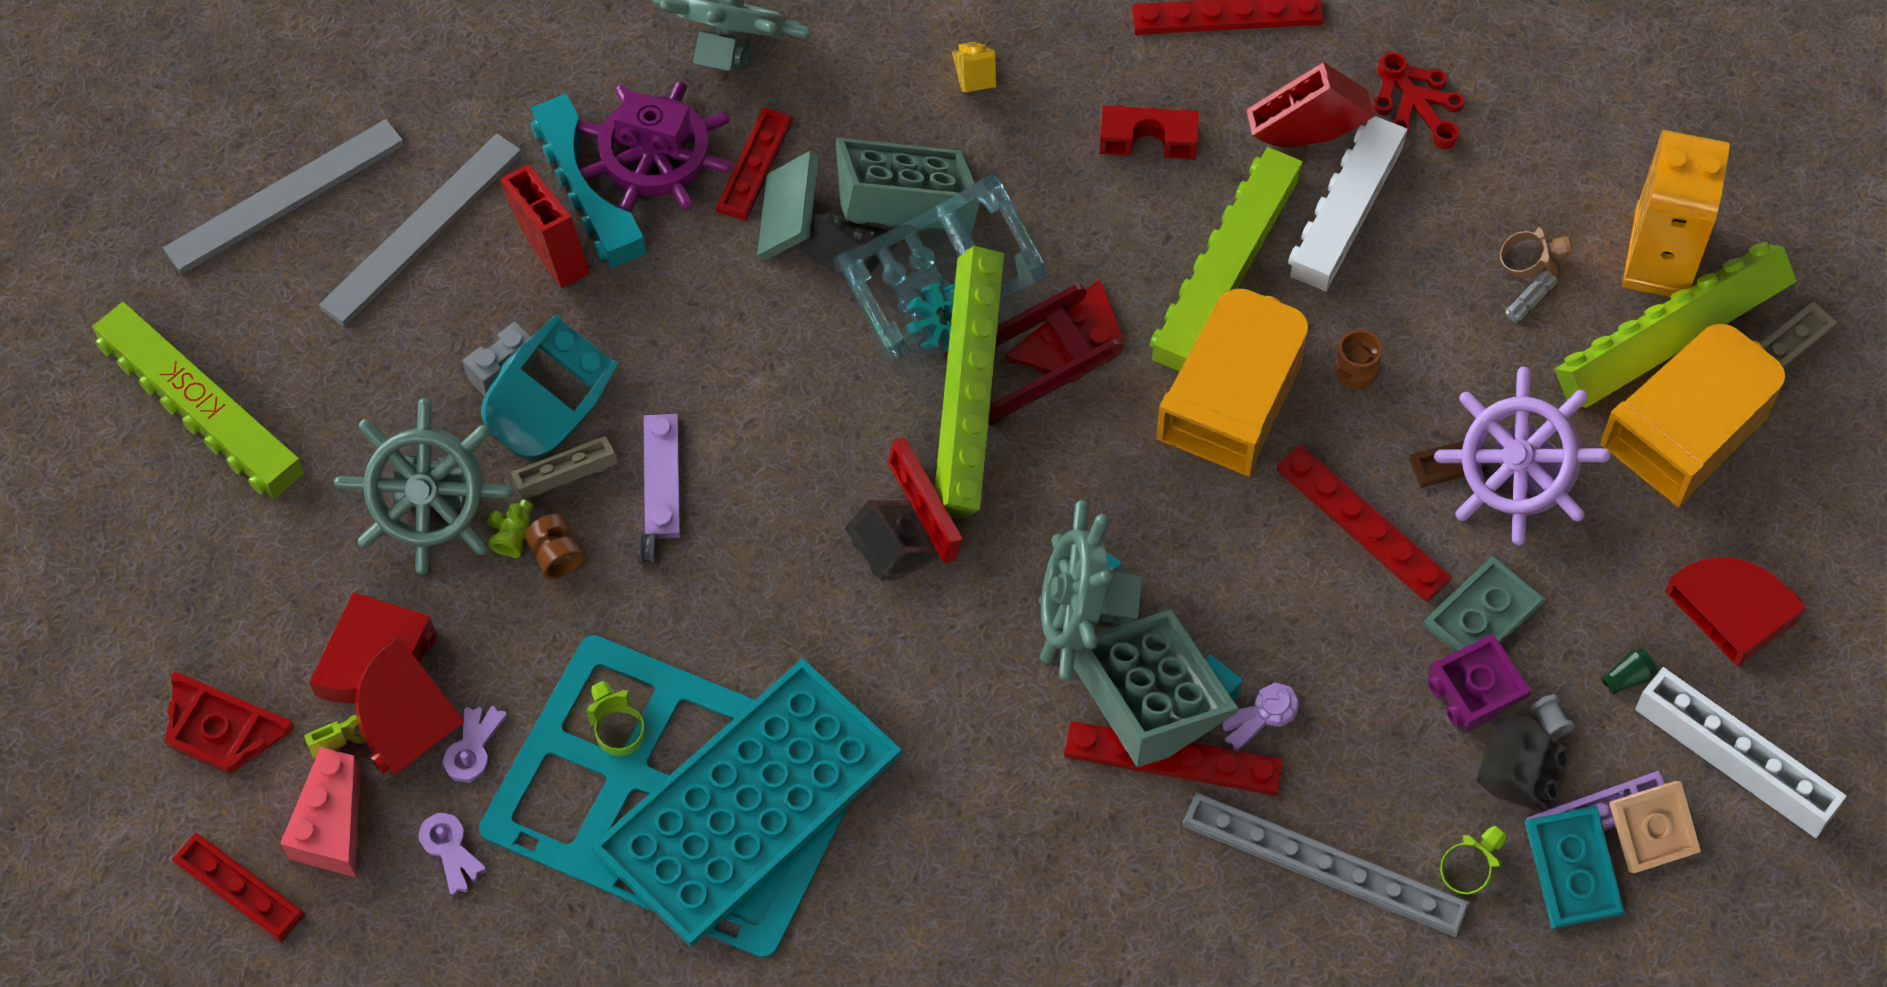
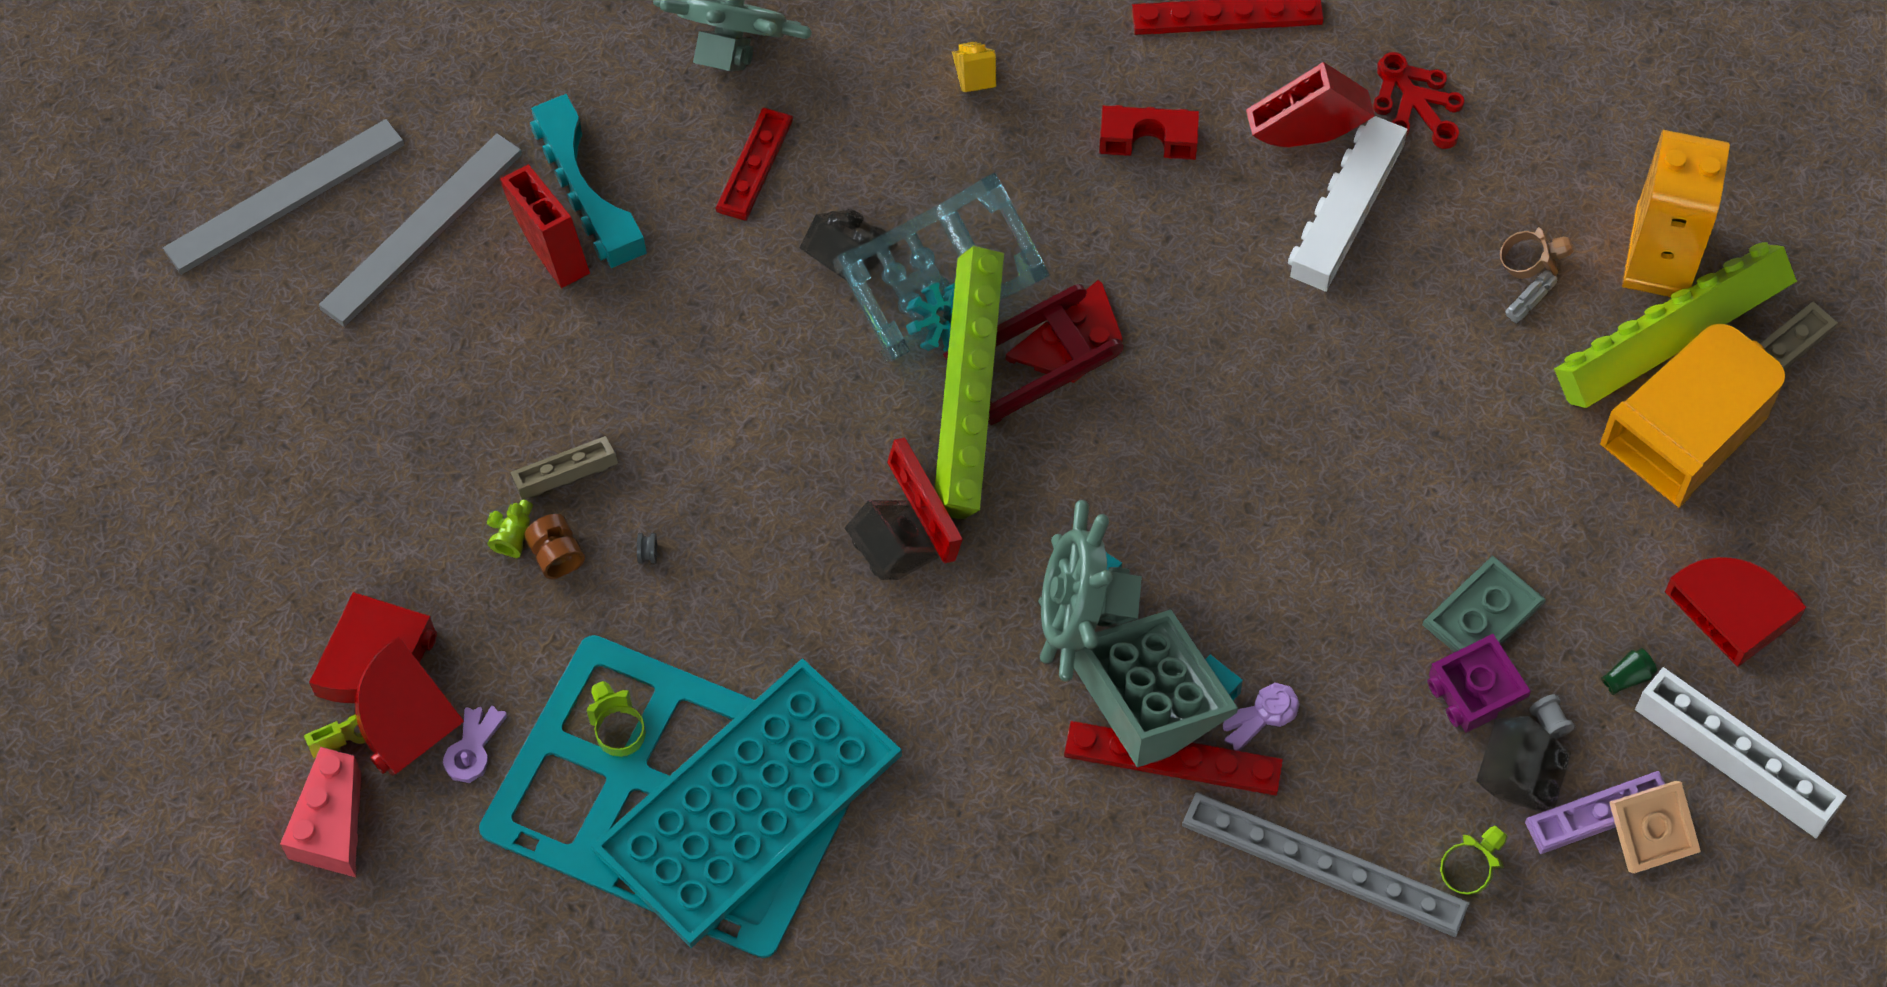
(198, 400): lime brick -> none
(218, 725): red wing -> none
(238, 887): red tile -> none
(423, 483): sand green piece -> none
(443, 837): lavender piece -> none
(485, 364): light grey brick -> none
(525, 413): teal slope -> none
(655, 131): magenta piece -> none
(661, 475): lavender plate -> none
(788, 205): sand green tile -> none
(899, 181): sand green slope -> none
(1229, 254): lime brick -> none
(1234, 380): light orange piece -> none
(1358, 359): dark orange wheel -> none
(1363, 523): red plate -> none
(1431, 472): reddish brown tile -> none
(1526, 453): lavender piece -> none
(1574, 867): teal tile -> none

